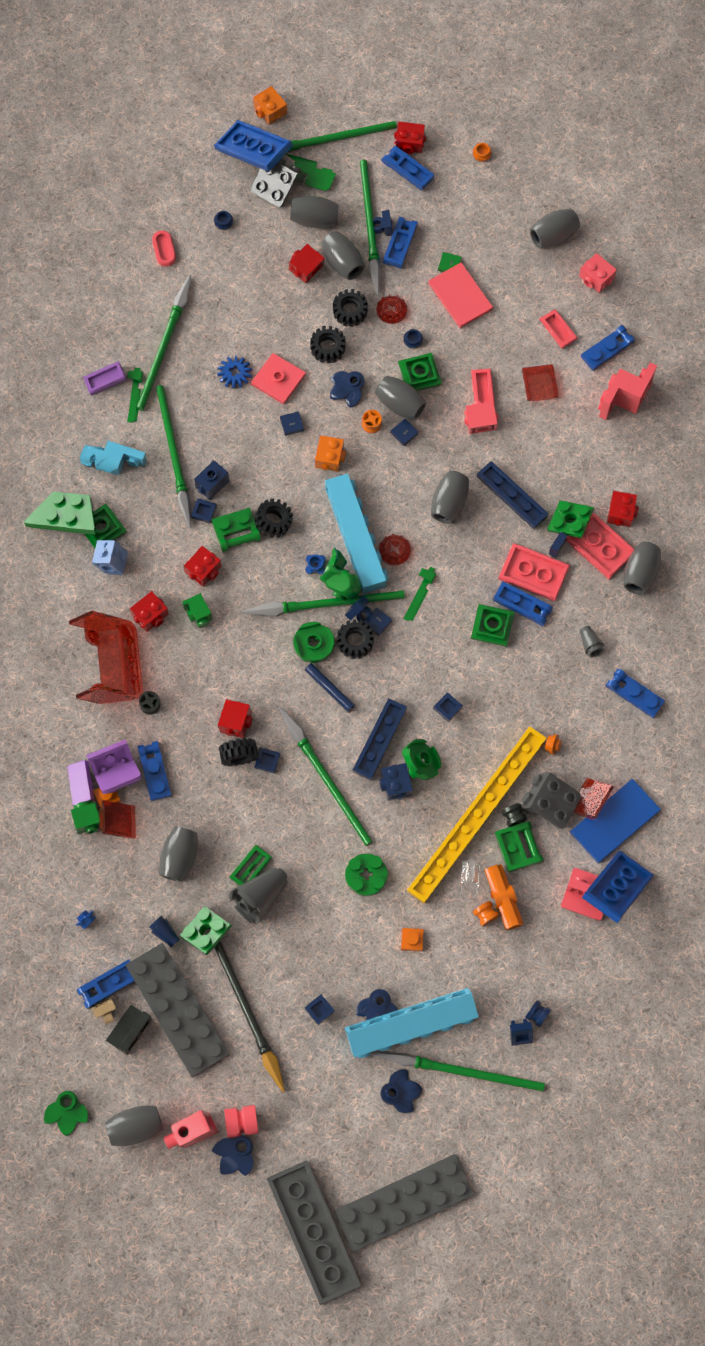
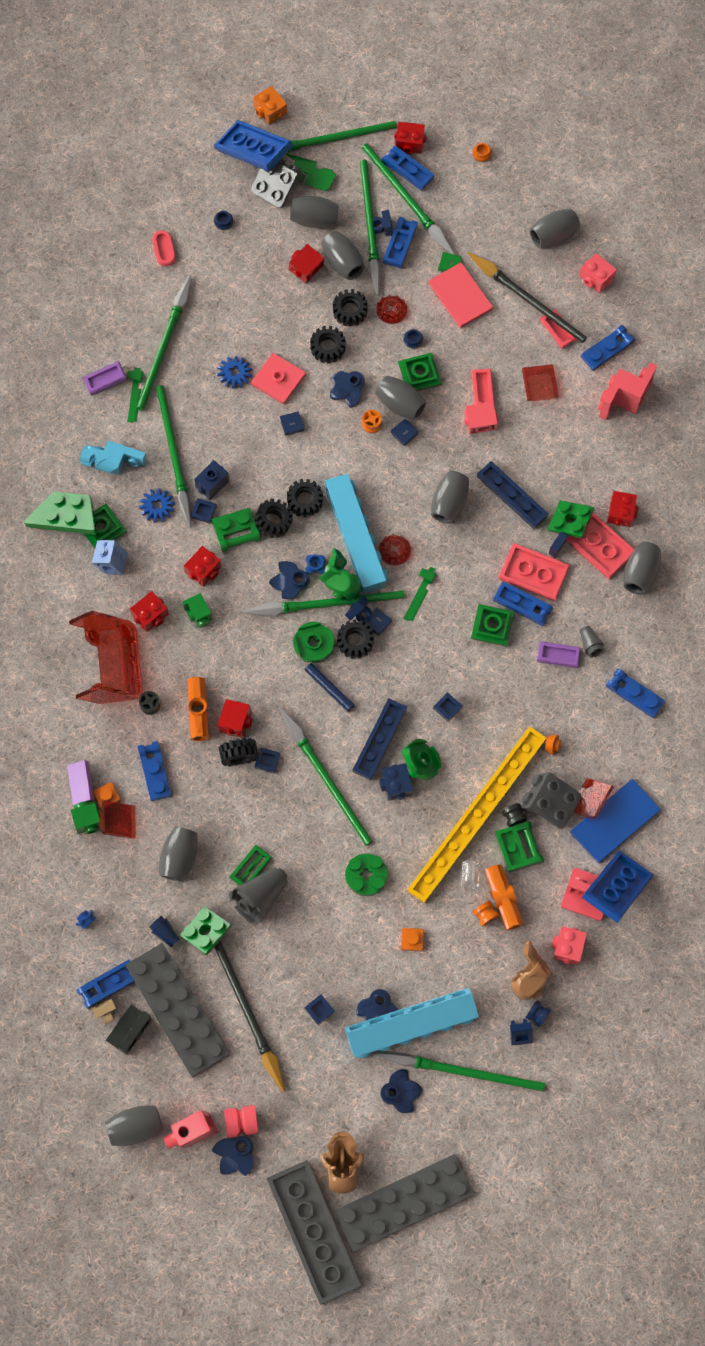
(66, 1115): green plate -> none
(114, 767): medium lavender bracket -> none
(159, 512): none -> blue gear
(198, 720): none -> orange piece
(286, 580): none -> dark blue plate
(311, 488): none -> black tyre
(330, 453): orange head -> none
(342, 1163): none -> medium nougat head
(435, 232): none -> green piece
(491, 270): none -> pearl dark grey piece
(533, 978): none -> medium nougat head
(558, 654): none -> medium lavender tile
(569, 945): none -> coral head

